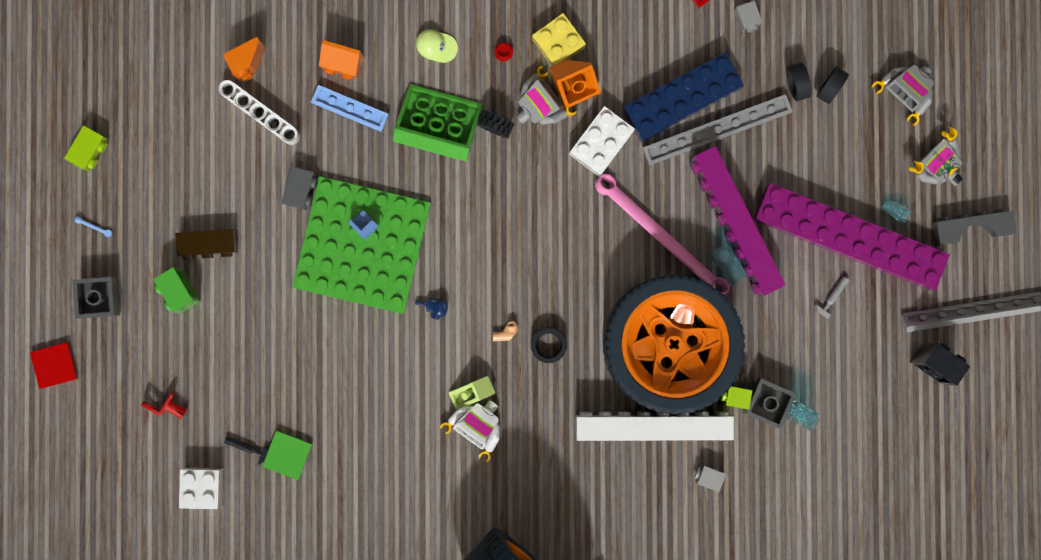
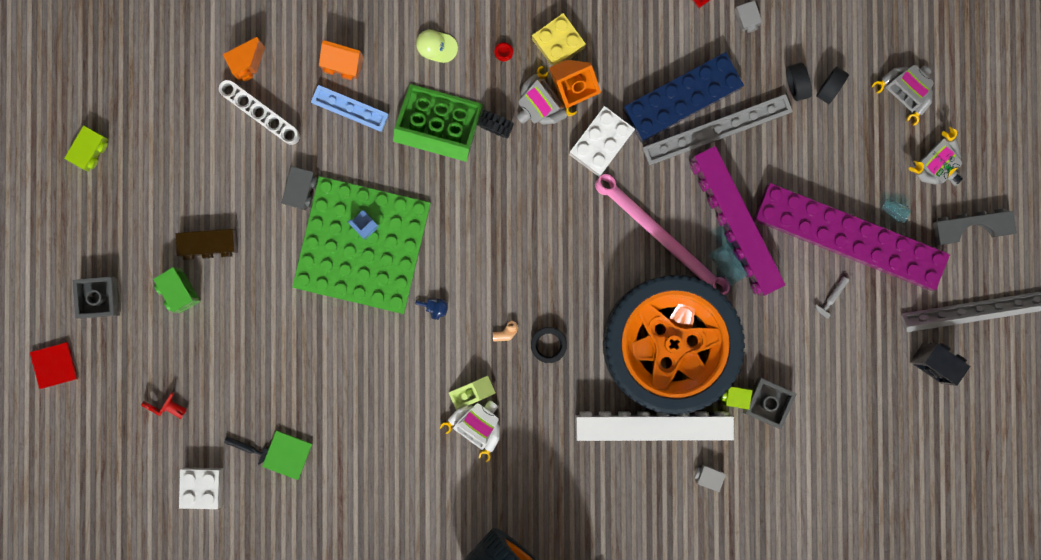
(108, 233): light blue hinge -> none
(803, 416): clear light blue brick -> none

